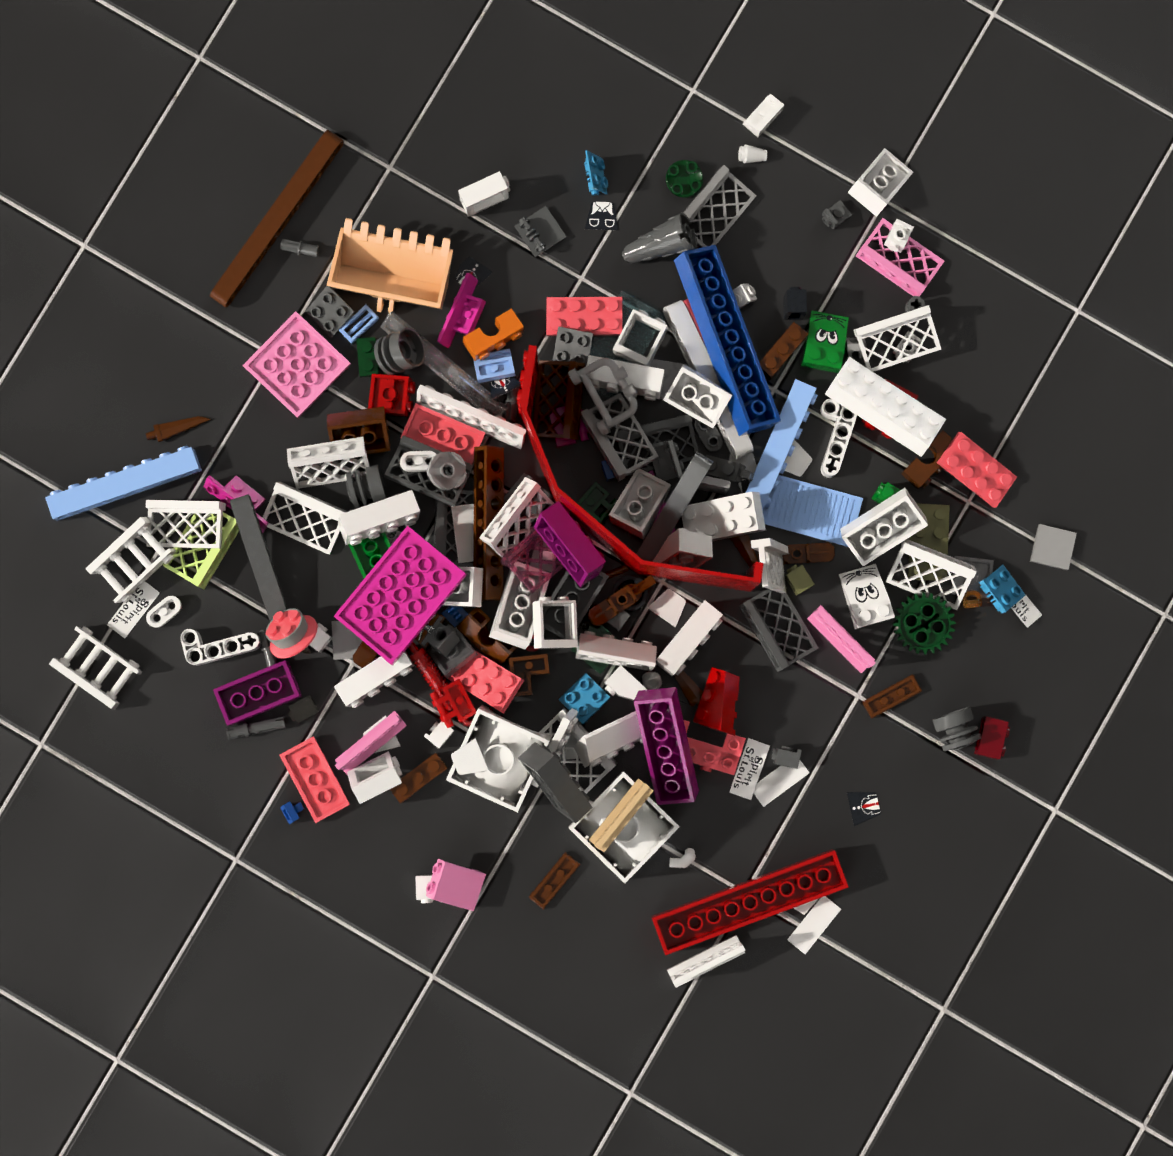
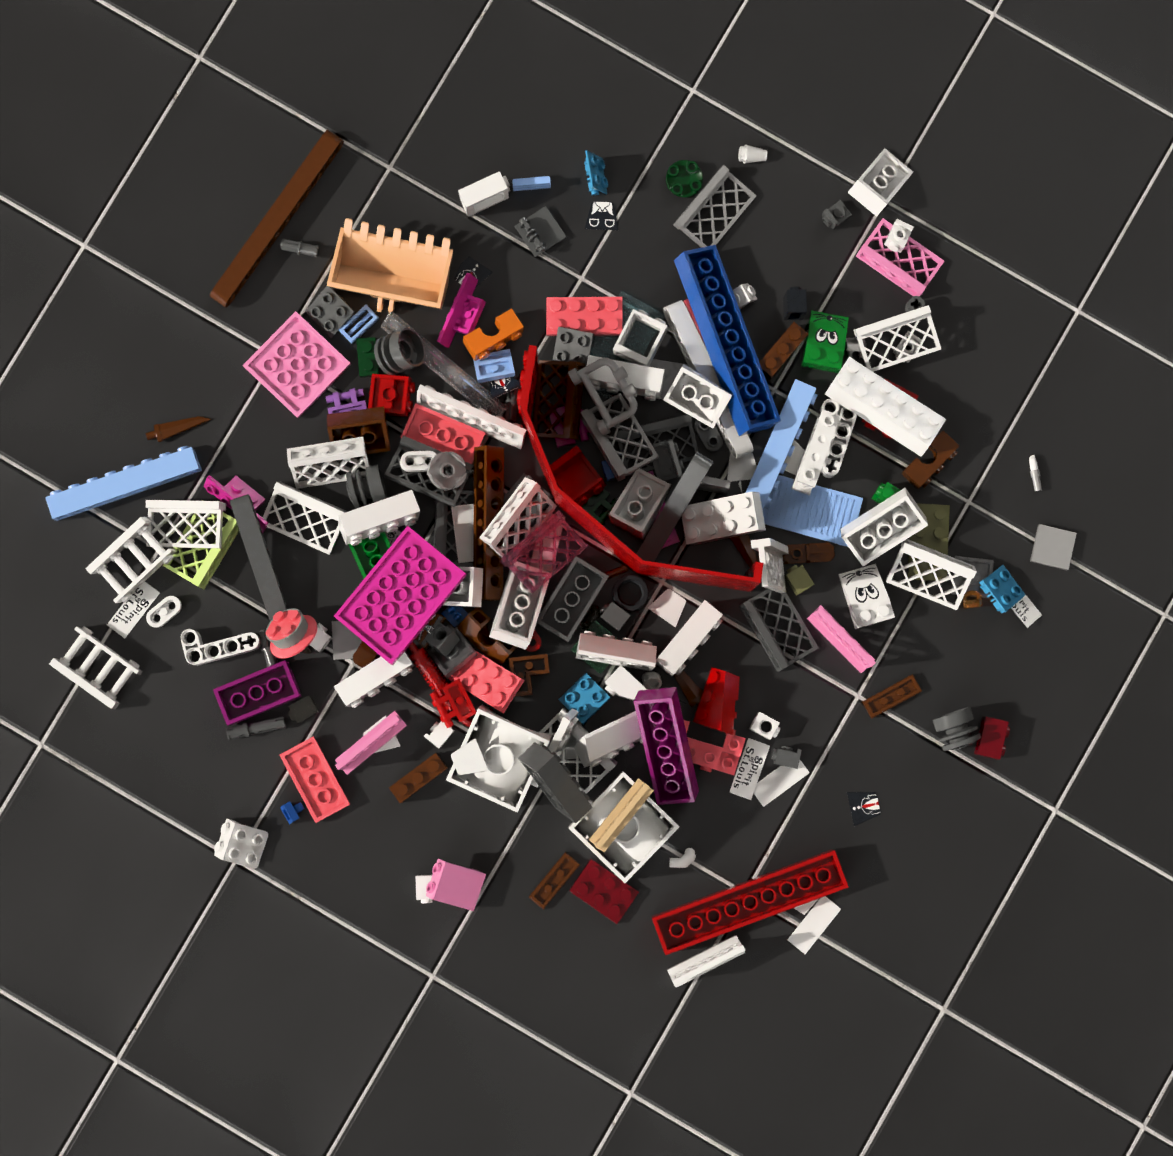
(240, 844): none -> white bracket
(351, 394): none -> medium lavender plate
(375, 777): white window -> none
(531, 183): none -> light blue tile
(569, 543): magenta brick -> none
(570, 623): white window -> none
(577, 476): none -> red panel
(604, 891): none -> dark red plate
(611, 606): reddish brown piece -> none
(664, 240): dark grey cone -> none
(685, 549): slope -> none
(728, 470): dark grey hinge -> none
(756, 726): none -> white brick
(764, 115): white hinge -> none
(816, 452): none -> white fence
(933, 638): dark green gear -> none
(977, 469): coral plate -> none
(1035, 473): none -> light grey piece

